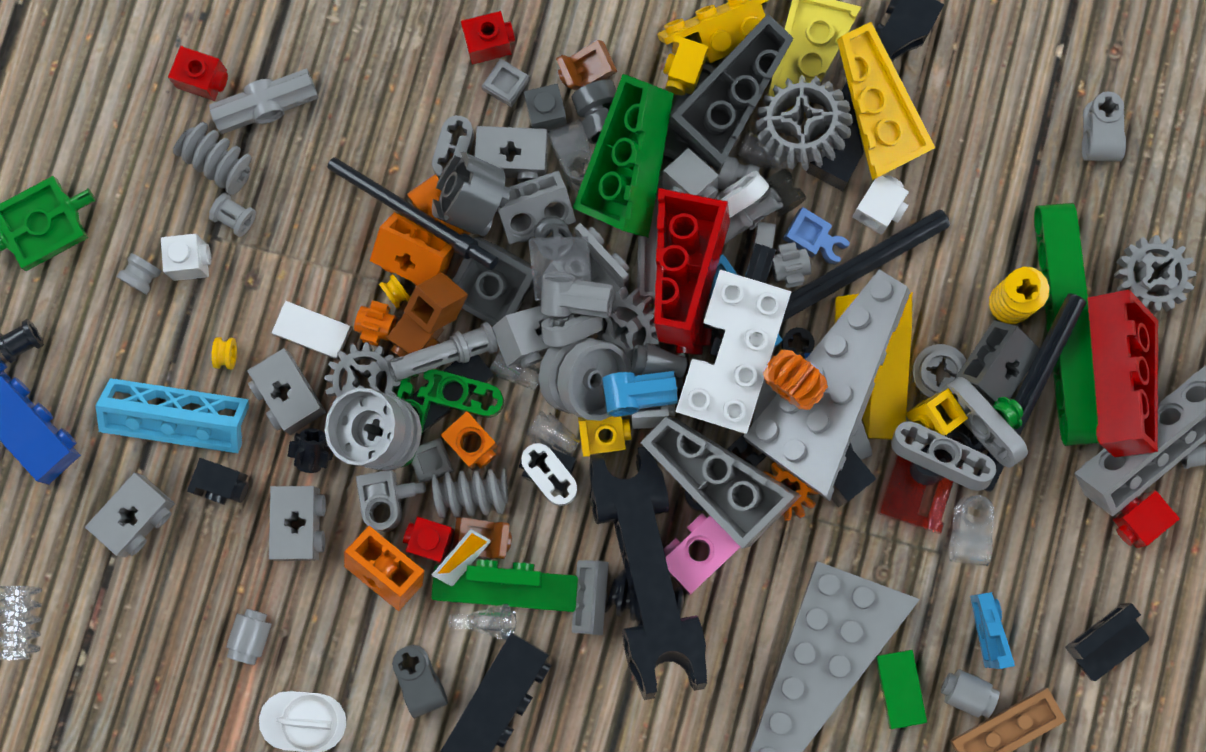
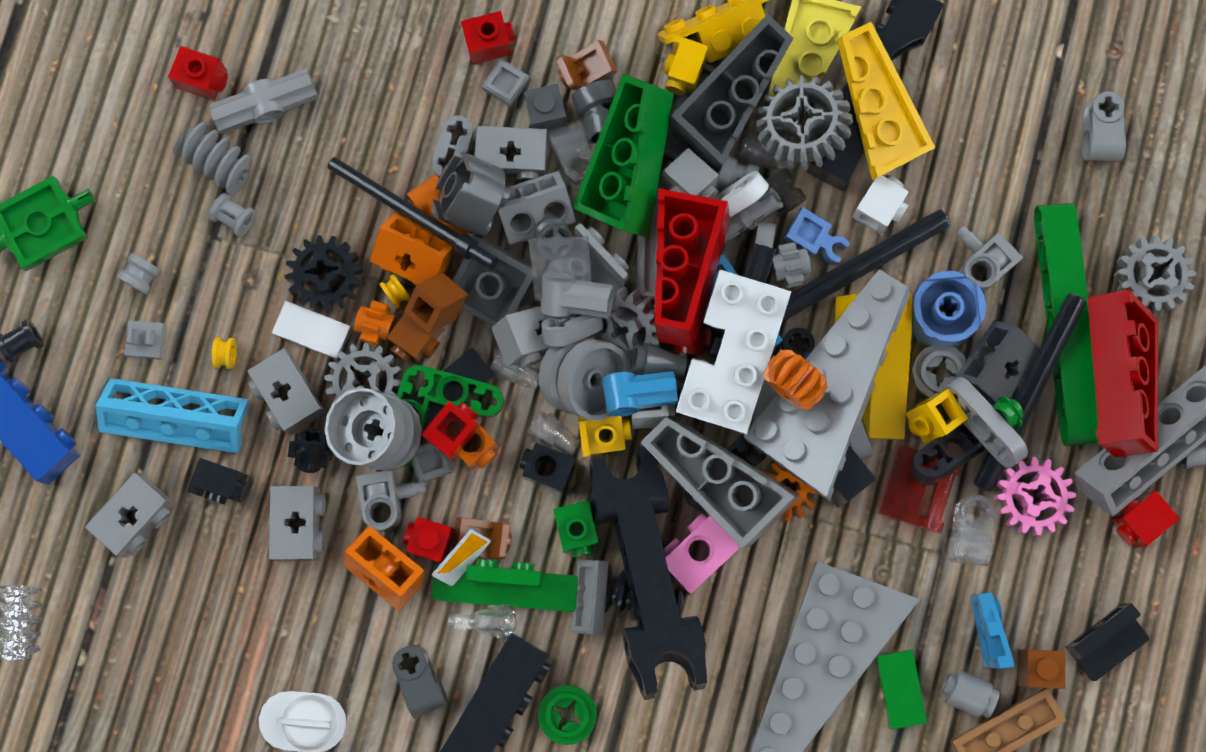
(145, 340): none -> light grey tile
(185, 257): white brick -> none
(248, 636): light grey brick -> none
(338, 273): none -> black gear
(438, 434): none -> red brick
(458, 348): light grey pin -> none
(470, 493): light grey piece -> none
(550, 719): none -> green gear
(556, 469): white beam -> none
(576, 528): none -> green brick
(957, 450): light grey beam -> none
(958, 295): none -> medium blue brick
(994, 257): none -> light grey piece
(1019, 295): yellow piece -> none
(1041, 482): none -> bright pink gear
(1041, 668): none -> dark orange brick

